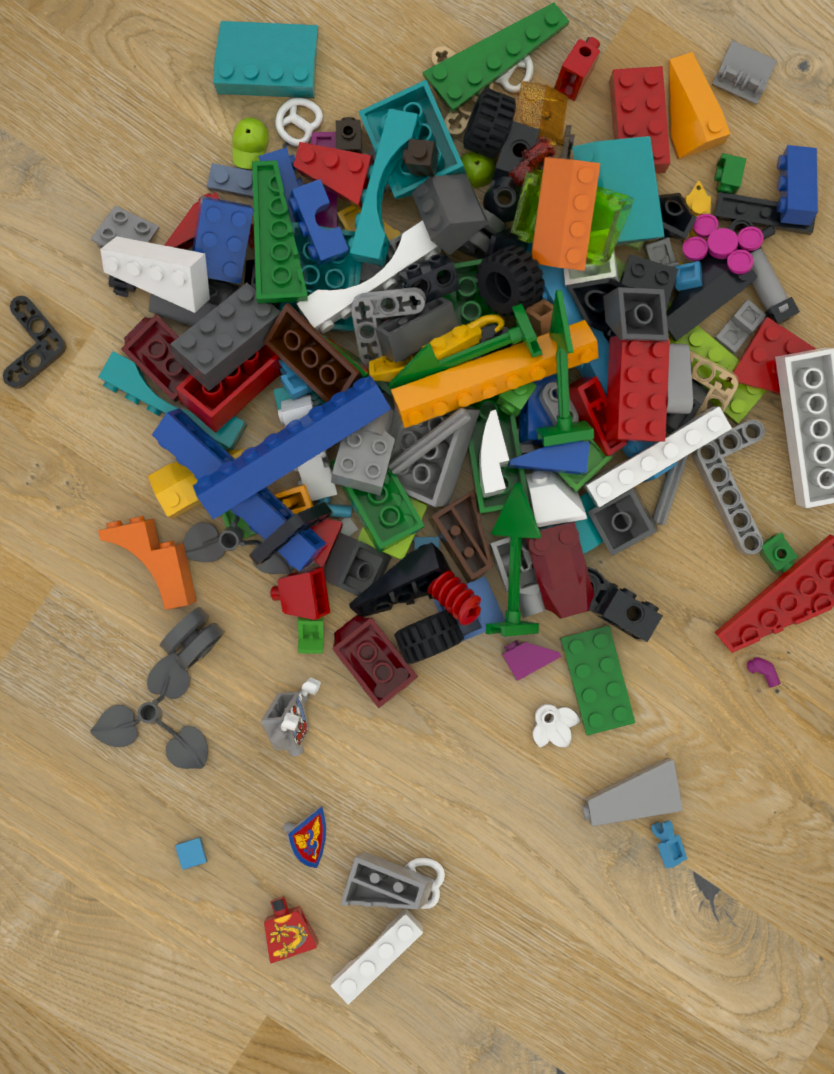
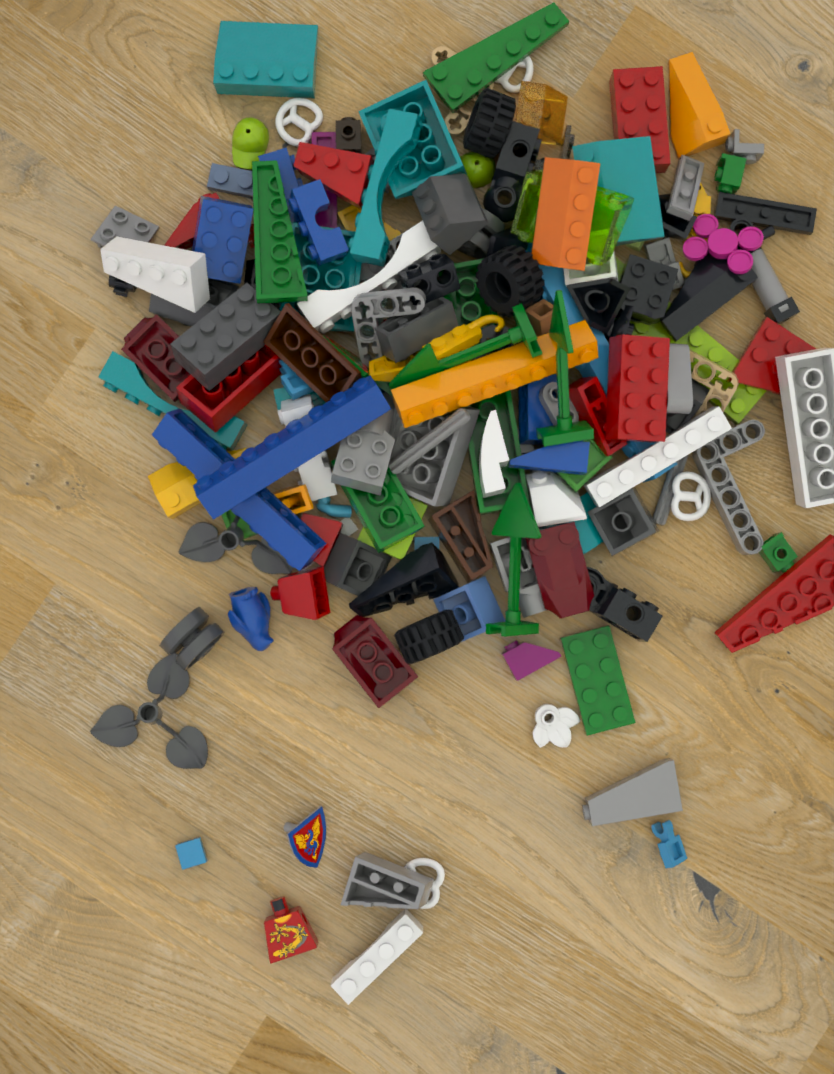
(40, 348): black beam -> none
(164, 560): orange arch -> none
(251, 616): none -> blue animal
(287, 719): light grey torso -> none
(296, 524): black beam -> none
(310, 635): bright green bracket -> none
(421, 157): dark brown brick -> none
(456, 597): red piece -> none
(514, 400): bright green bracket -> none
(532, 158): clear red connector -> none
(580, 63): red torso -> none
(637, 314): dark grey slope -> none
(685, 187): none -> light grey tile
(688, 276): dark azure tile -> none
(701, 508): none -> white piece
(740, 326): light grey slope -> none
(744, 72): light grey hinge -> none
(751, 151): none -> light grey bracket
(766, 668): magenta arm -> none
(798, 185): blue brick -> none

